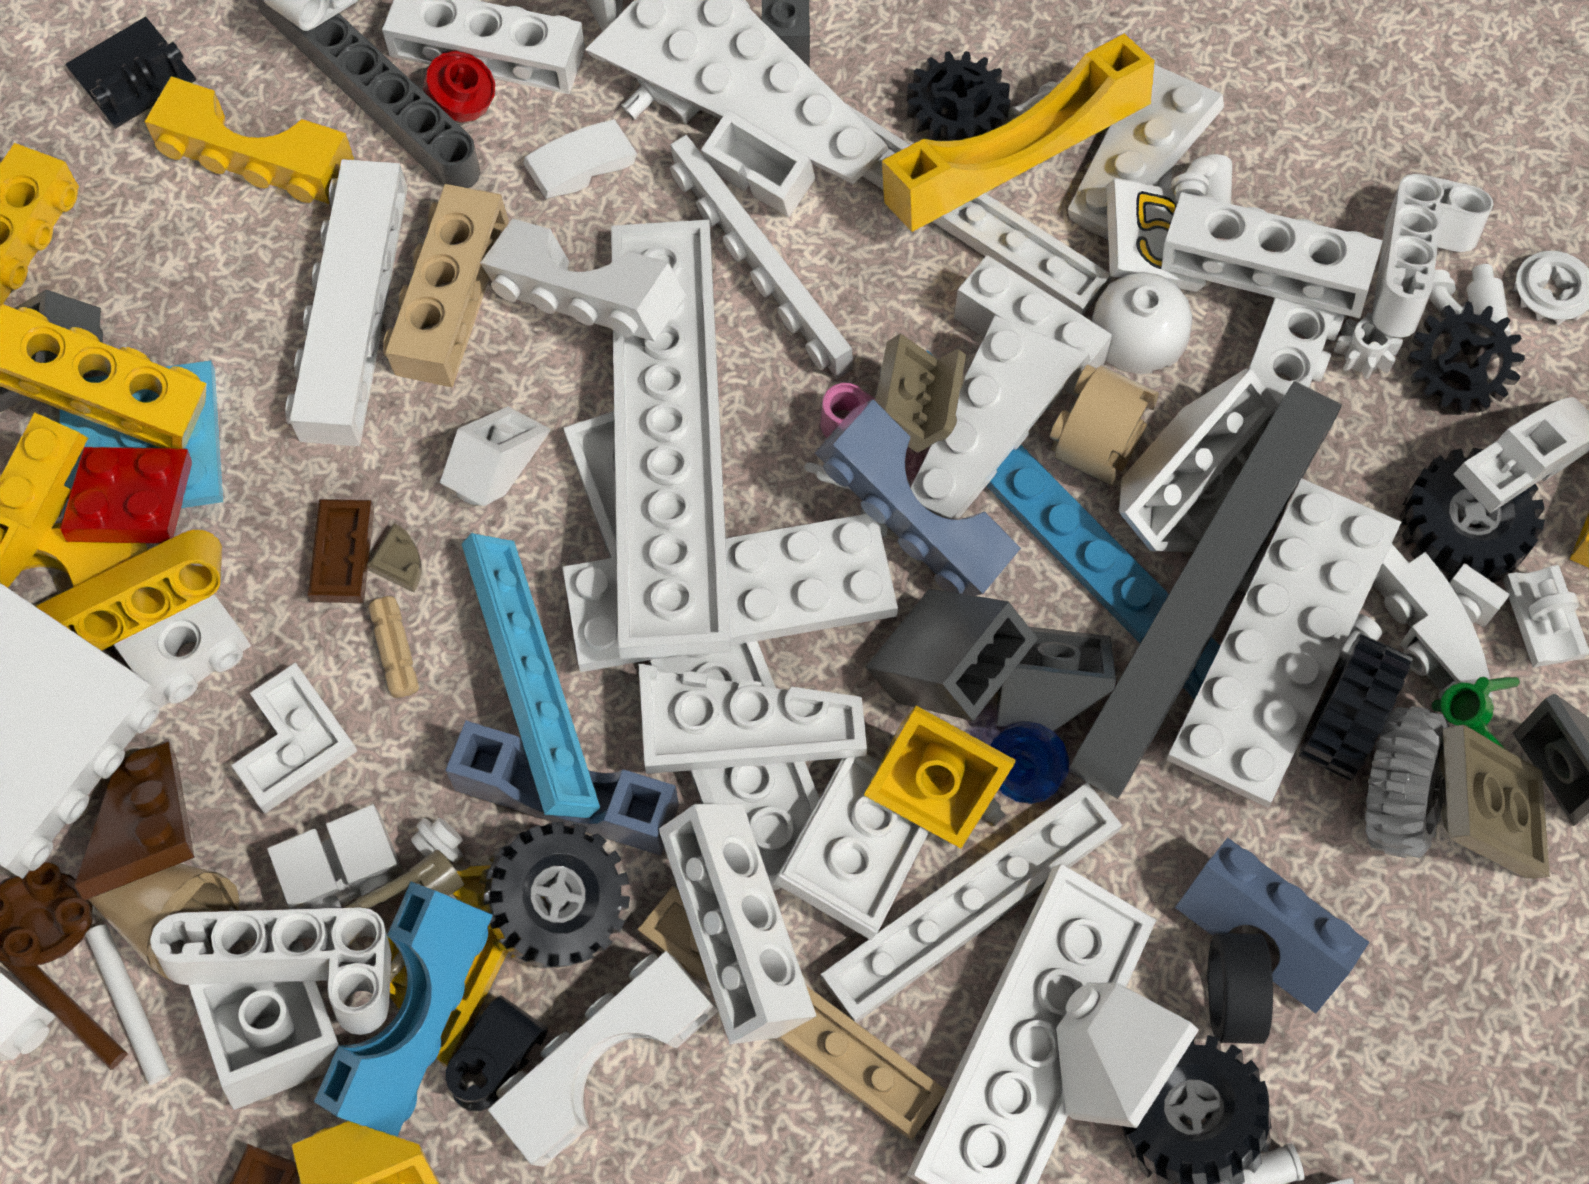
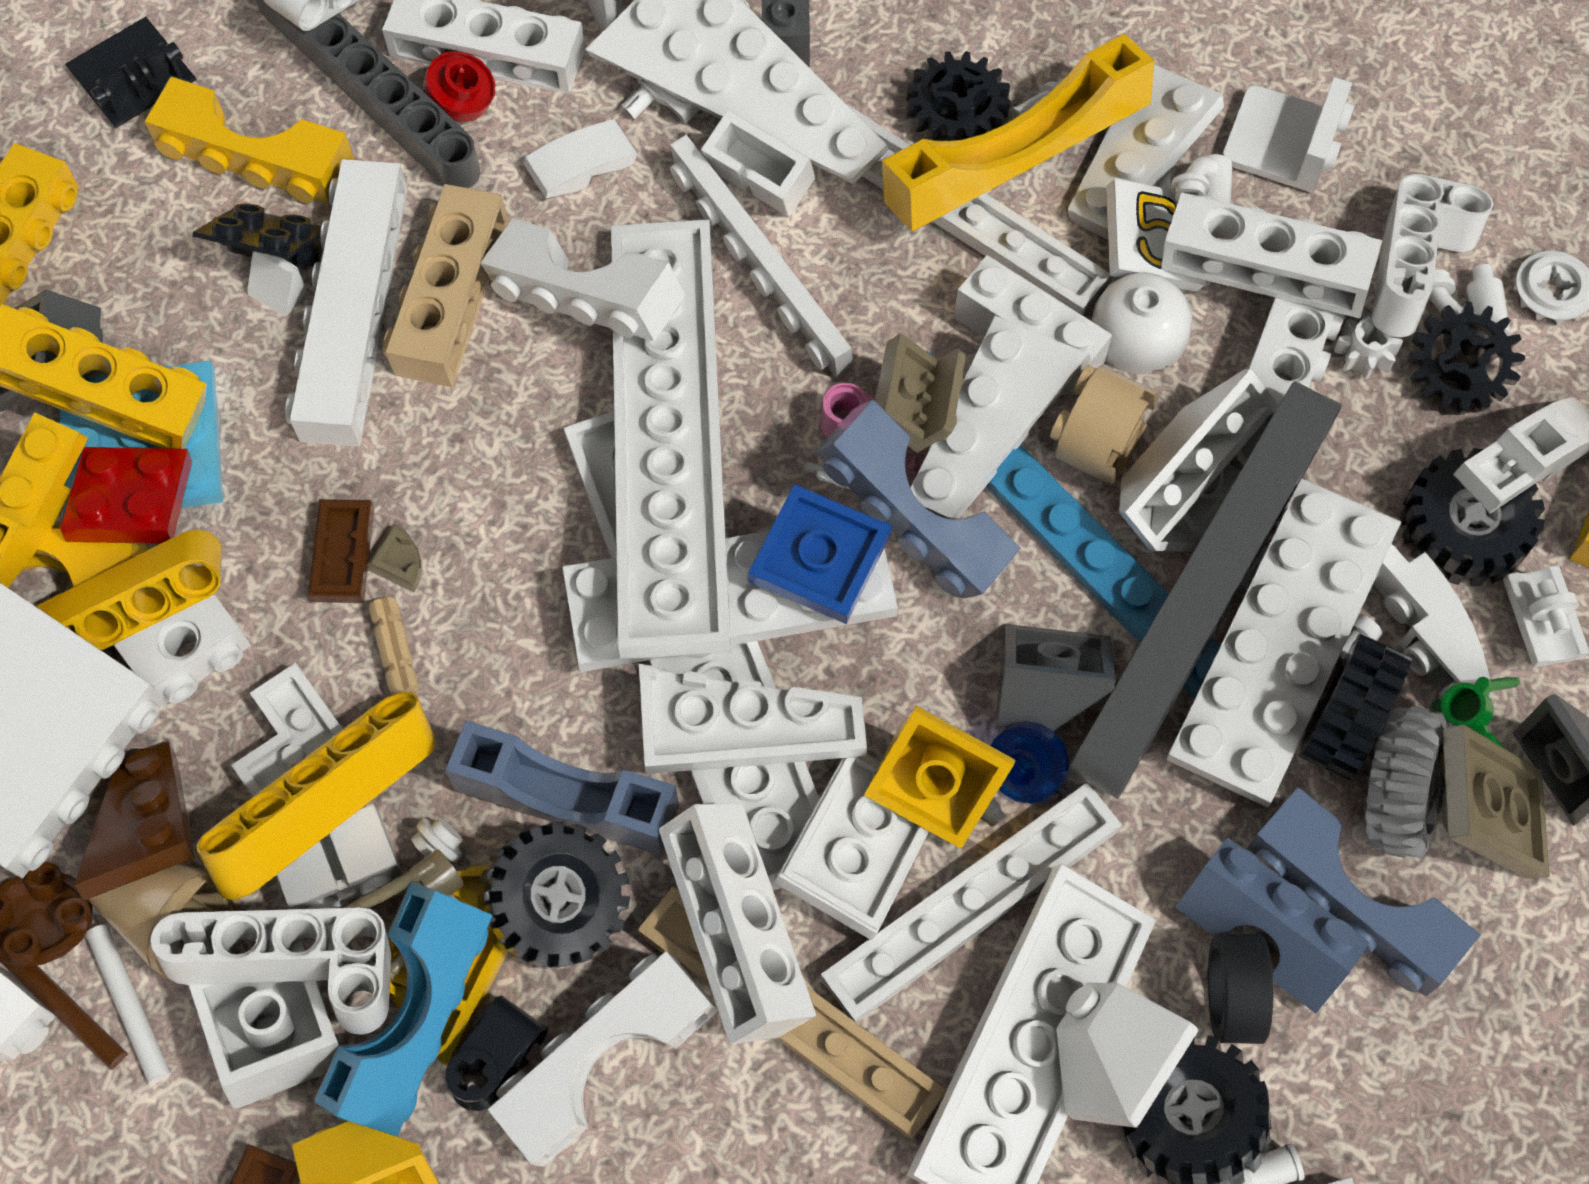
(251, 229): none -> black hinge
(275, 283): none -> white slope
(316, 796): none -> yellow beam
(491, 455): white slope -> none
(530, 678): medium azure tile -> none
(819, 553): none -> blue plate
(952, 653): dark grey brick -> none
(1287, 135): none -> white bracket
(1416, 941): none -> sand blue arch
(1478, 595): white plate -> none

